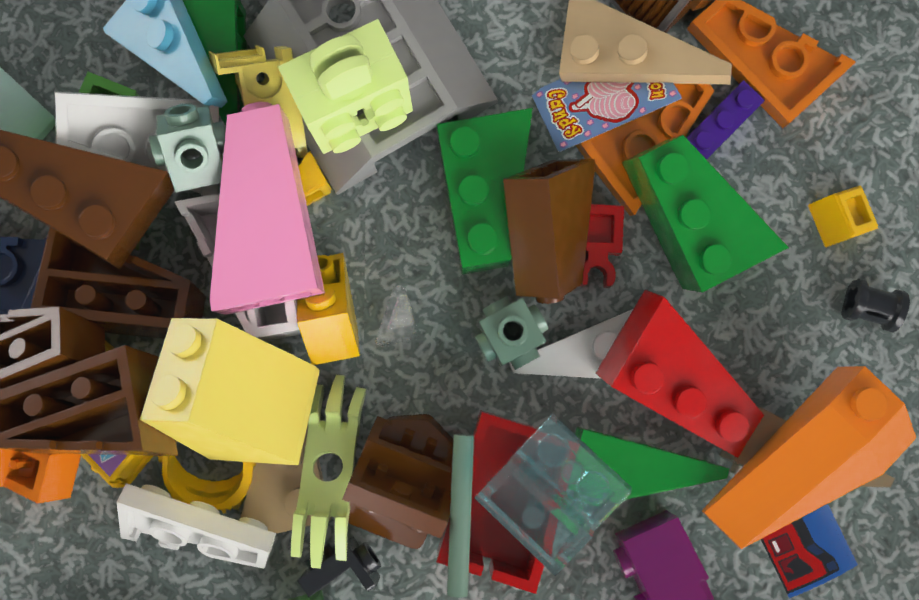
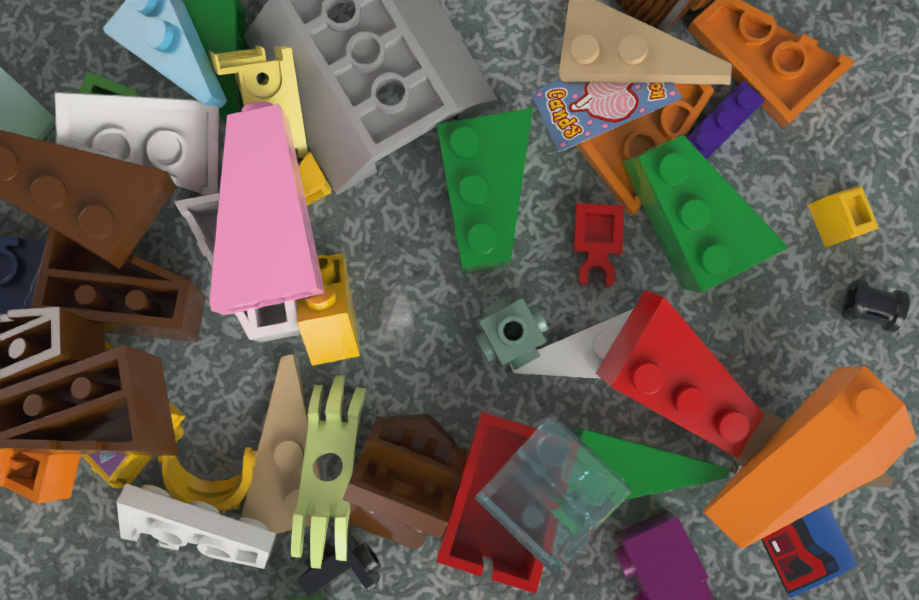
(189, 146): sand green brick -> none
(230, 394): light yellow slope -> none
(345, 77): yellowish green brick -> none
(460, 515): sand green bar -> none
(549, 227): reddish brown slope -> none

